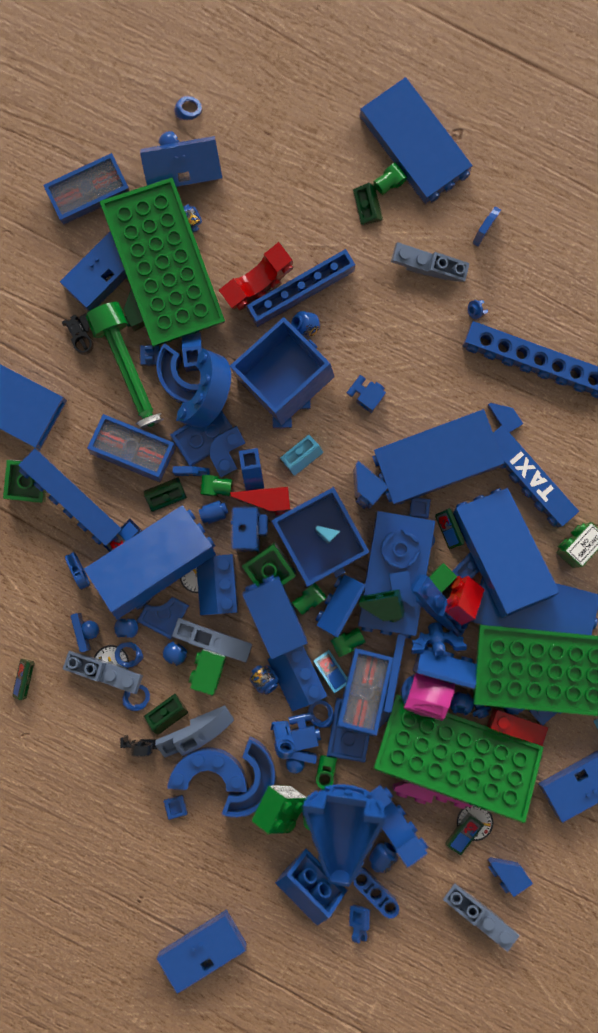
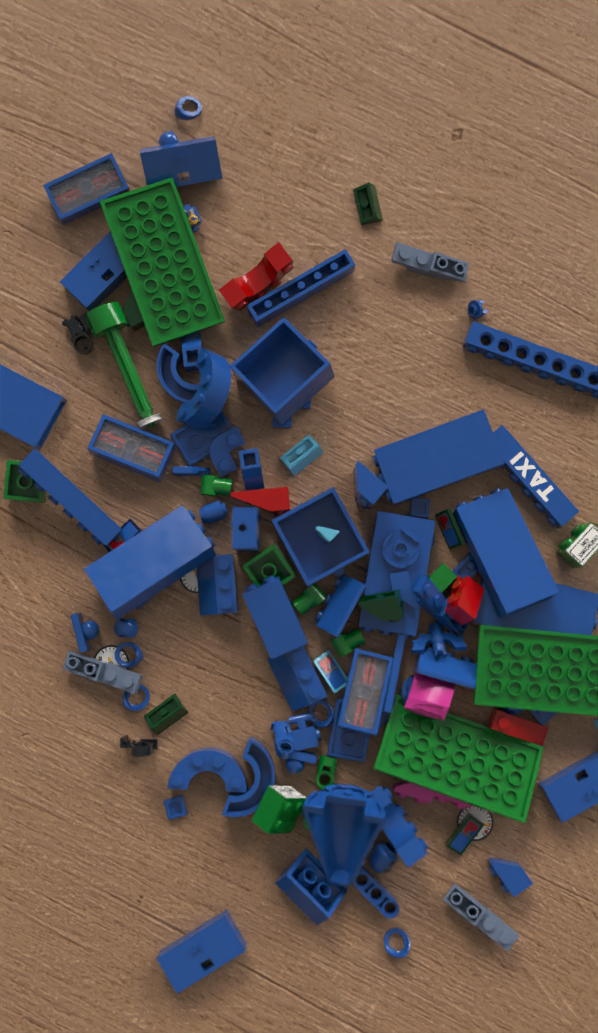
(23, 679): dark green slope -> none
(77, 570): blue piece -> none
(149, 355): blue tile -> none
(164, 617): blue tile -> none
(165, 494): dark green slope -> none
(174, 653): blue piece -> none
(201, 731): sand blue slope -> none
(208, 671): green brick -> none
(212, 640): sand blue slope -> none
(263, 526): blue tile -> none
(264, 679): head -> none
(306, 323): blue head -> none
(360, 921): blue plate -> none
(369, 396): blue brick -> none
(391, 177): green piece -> none
(392, 952): none -> blue piece
(416, 140): blue brick -> none
(461, 703): blue piece -> none
(481, 711): blue plate -> none
(485, 227): blue tile -> none
(505, 416): blue tile -> none

